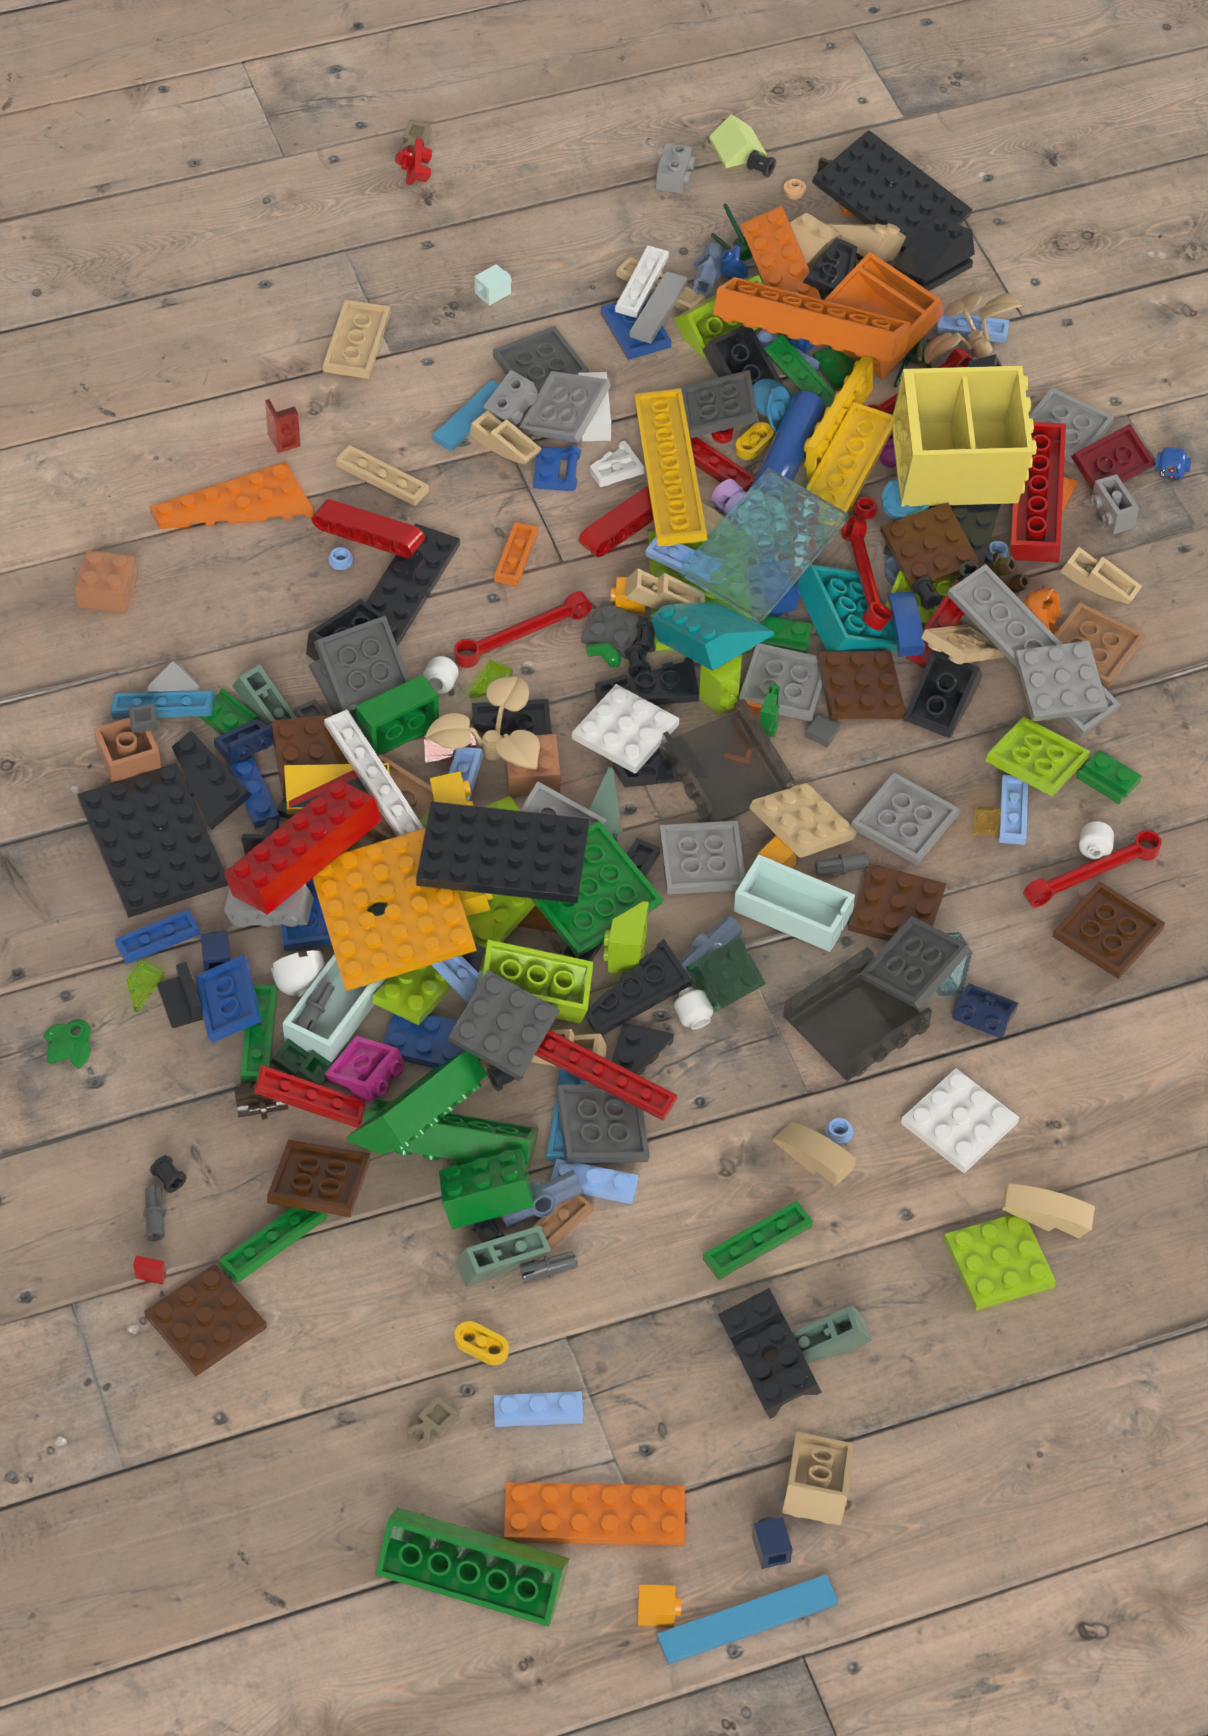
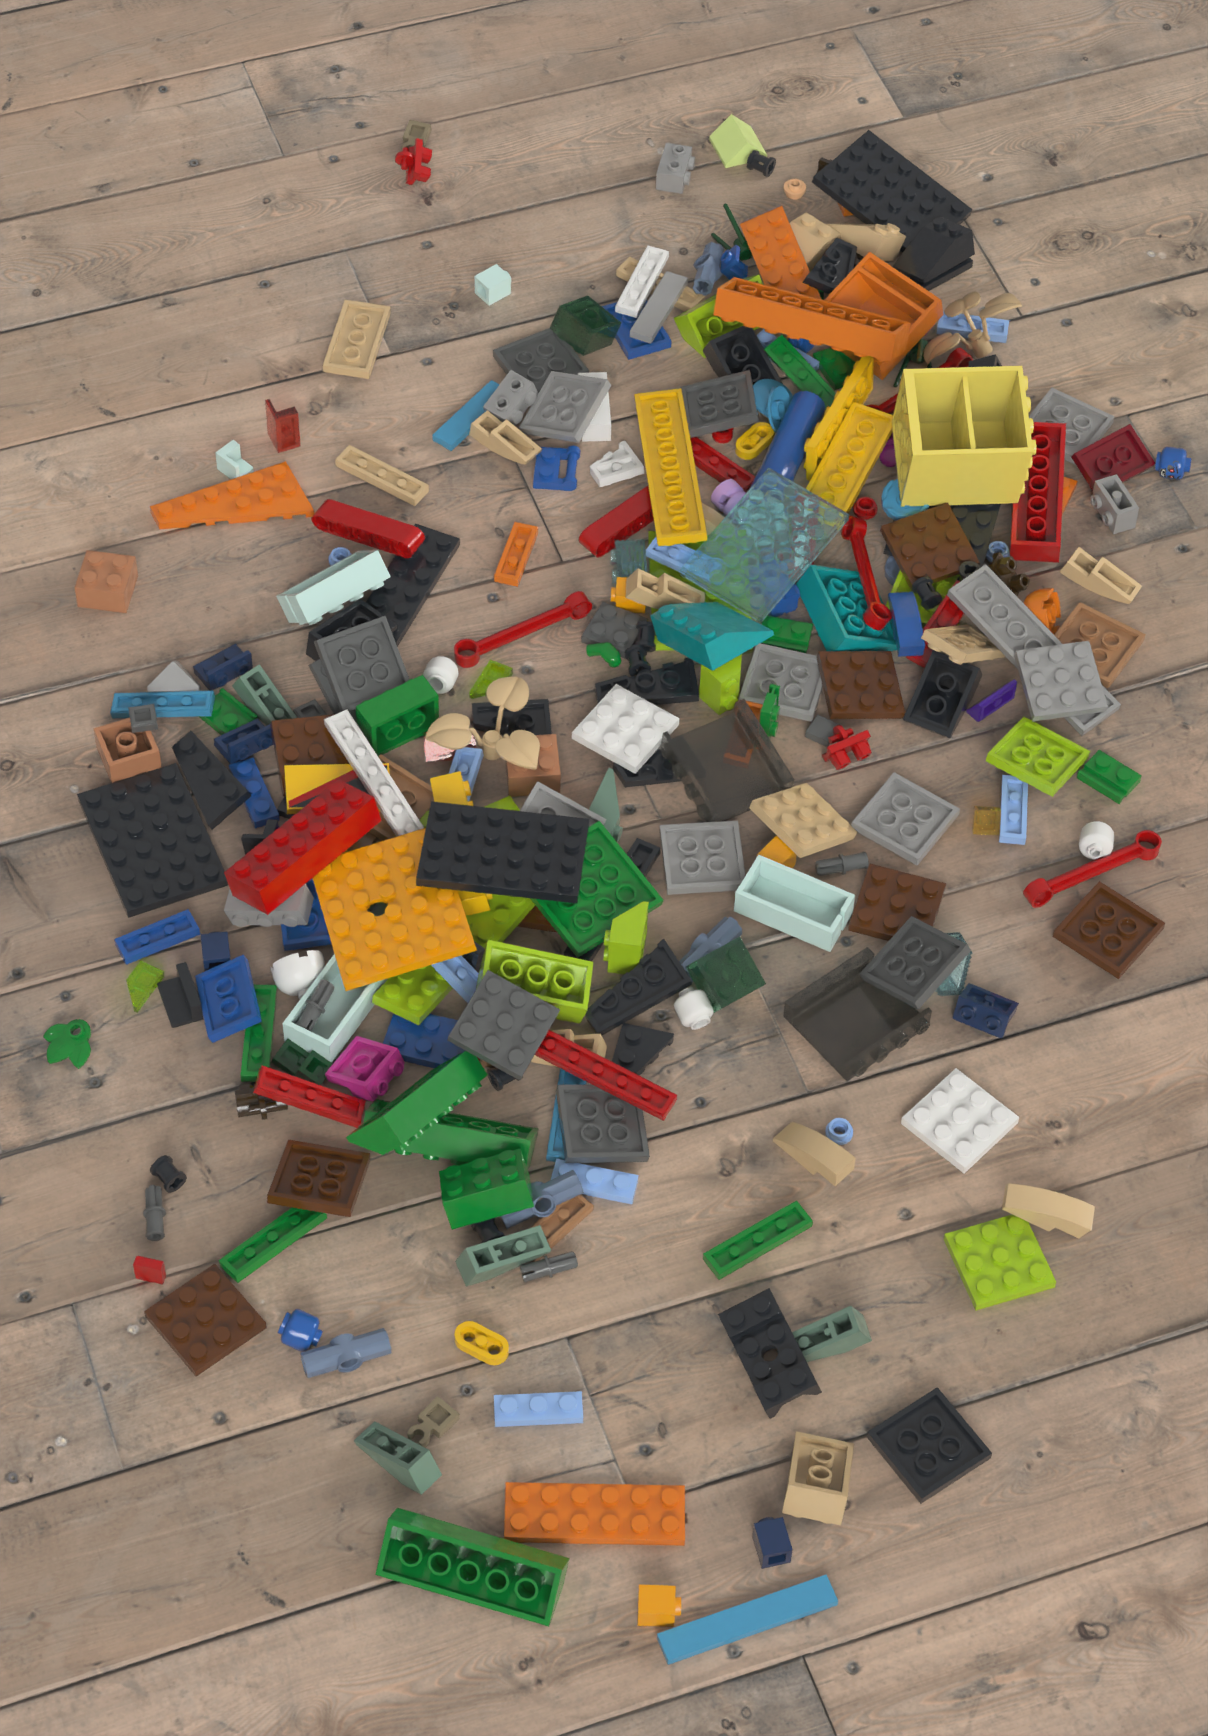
(223, 667): none -> dark blue bracket
(230, 461): none -> light aqua panel
(300, 1330): none -> blue head
(333, 587): none -> light aqua piece
(345, 1353): none -> sand blue piece
(400, 1457): none -> sand green slope
(585, 325): none -> clear green brick
(627, 558): none -> clear light blue brick
(838, 752): none -> red hips
(929, 1445): none -> black plate
(993, 701): none -> dark purple slope

